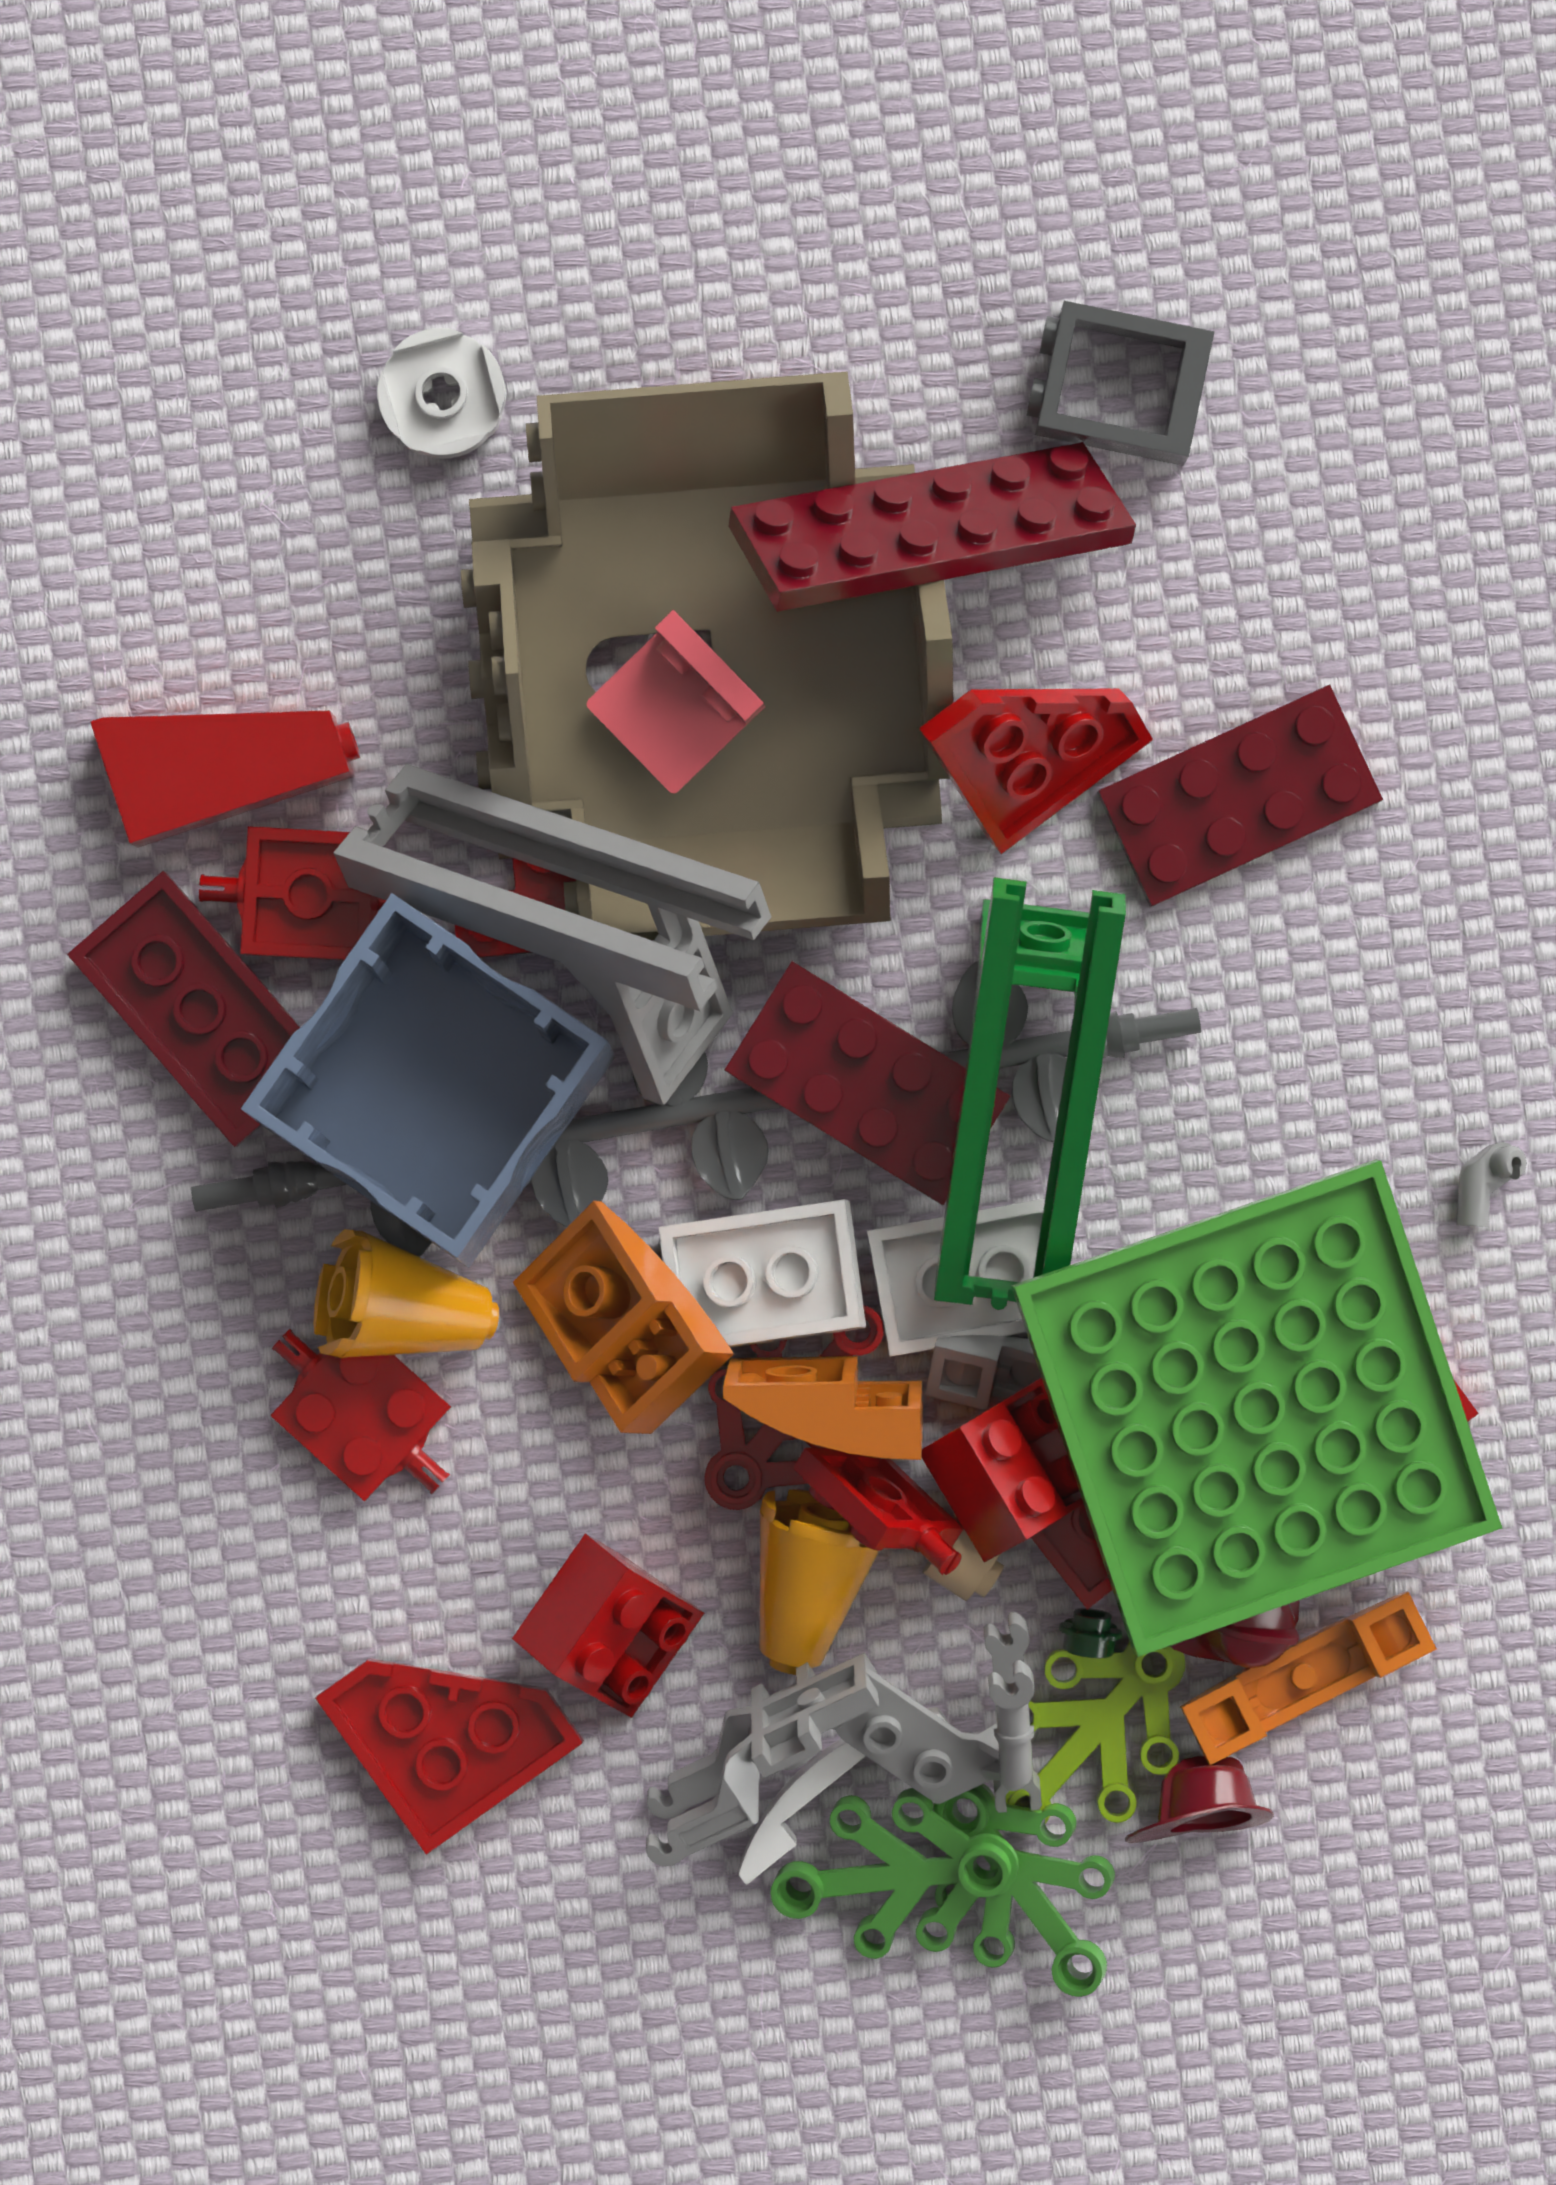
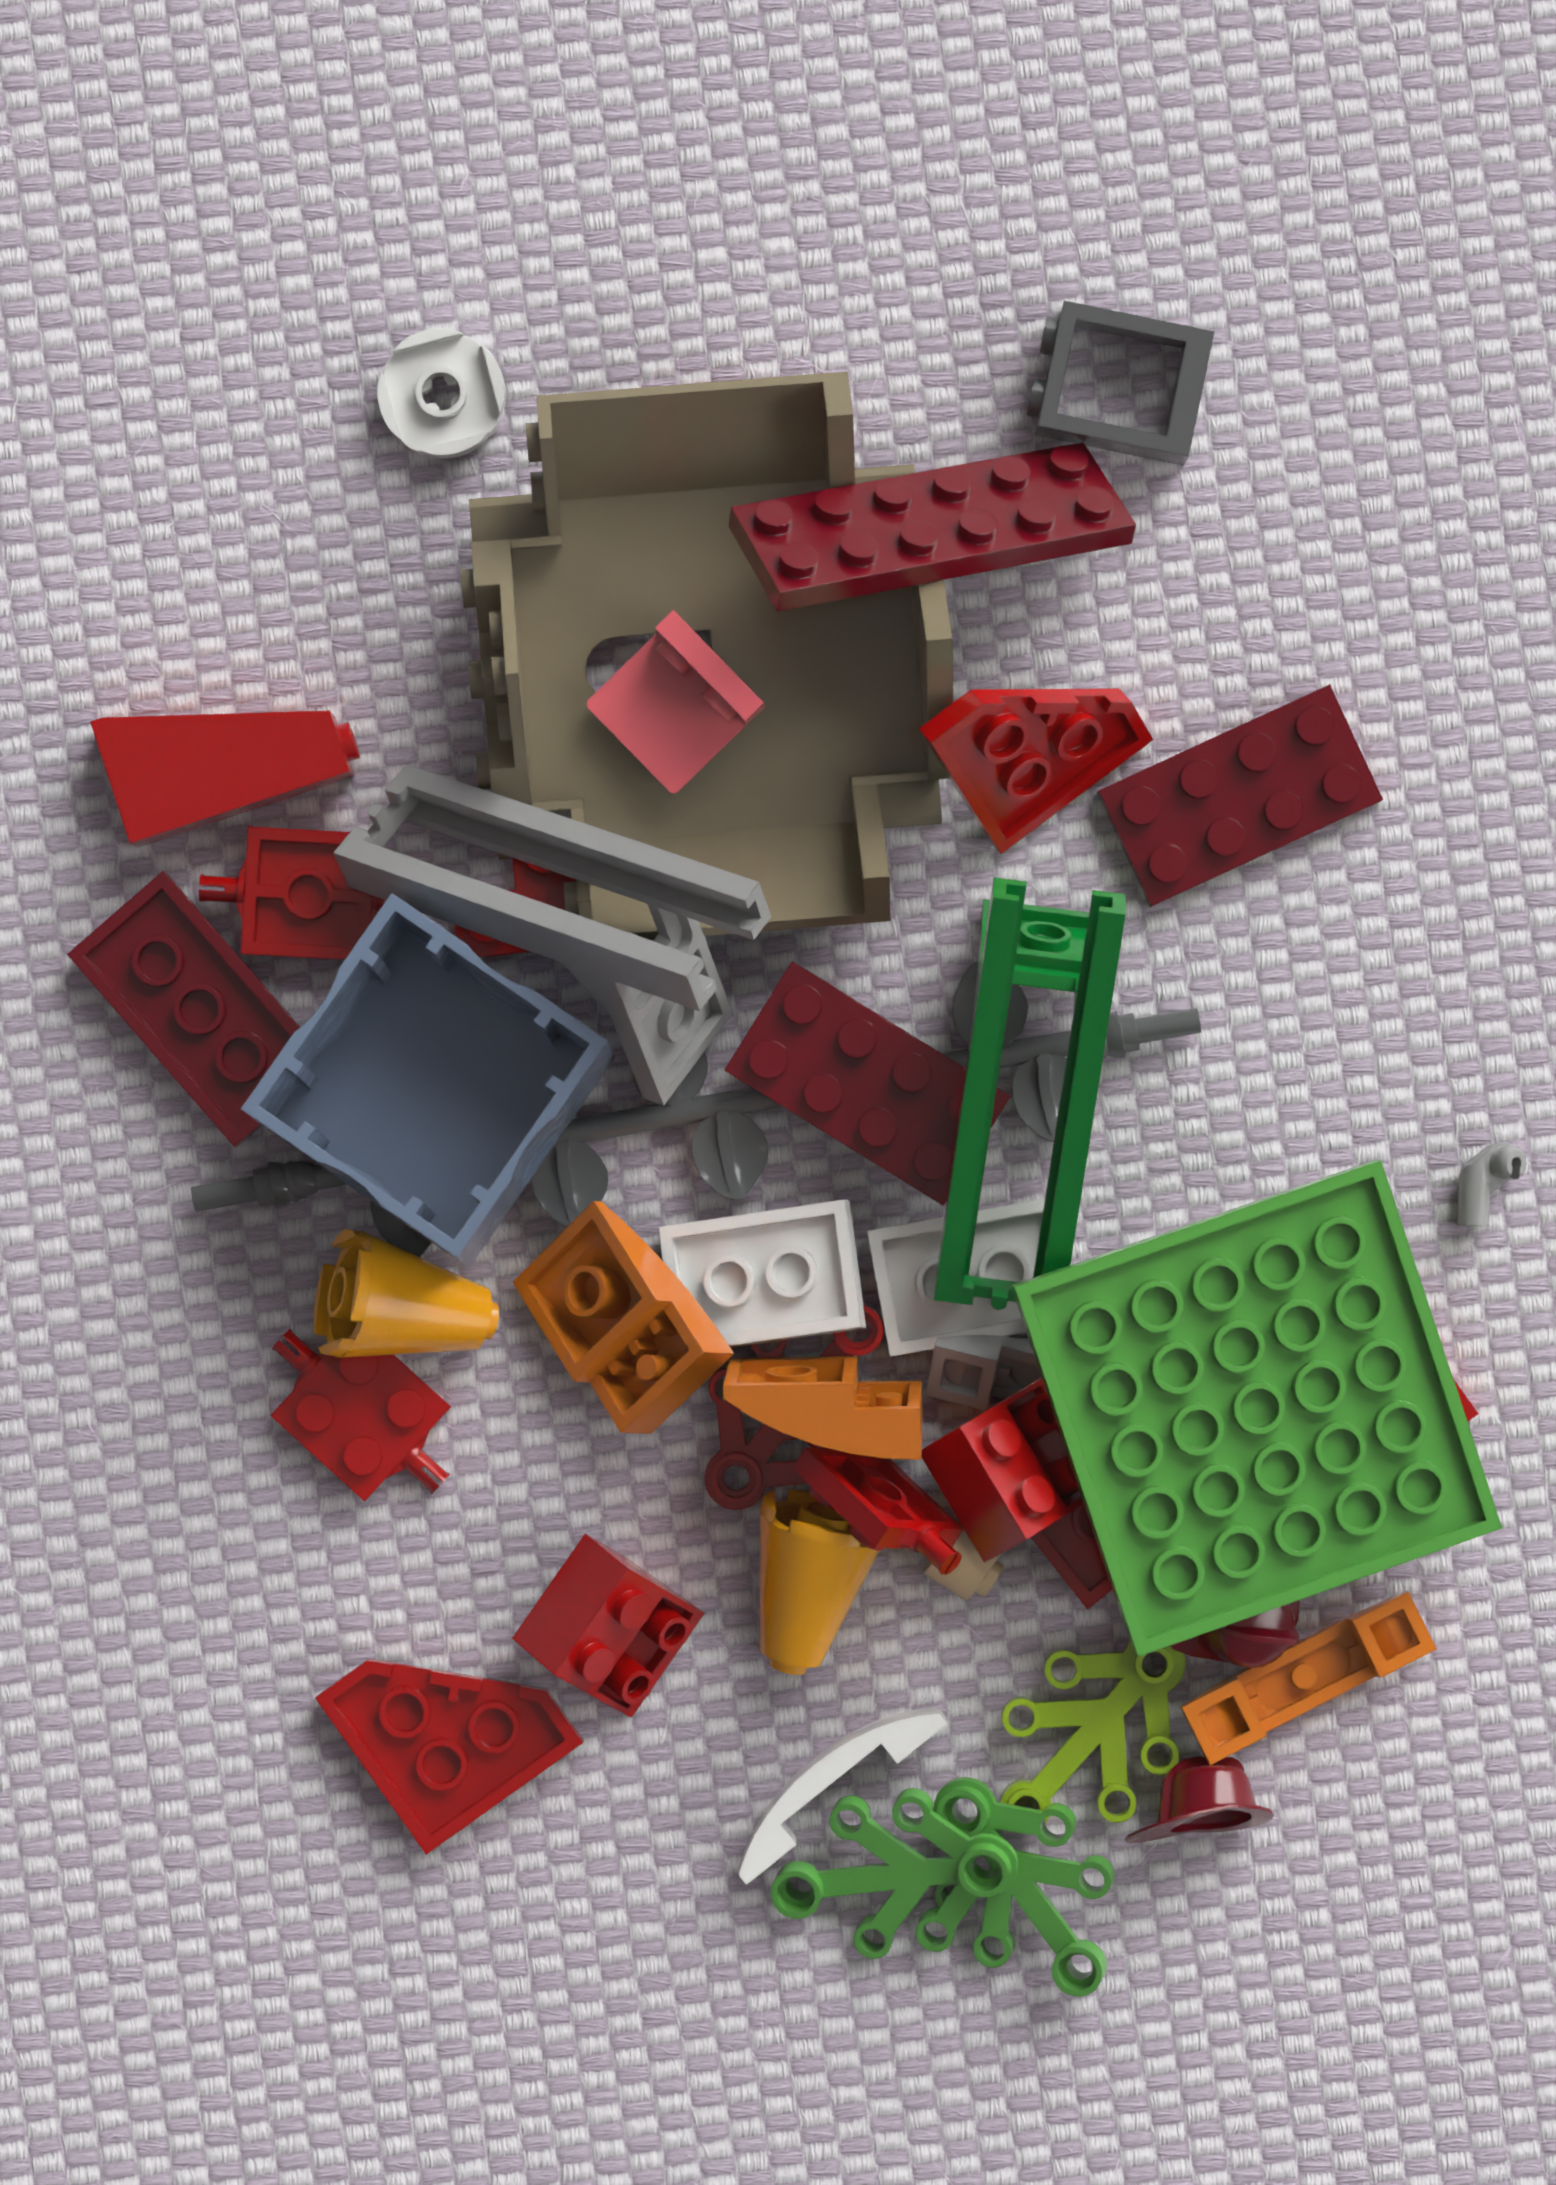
(871, 1717): light grey piece -> none
(1090, 1633): dark green plate -> none

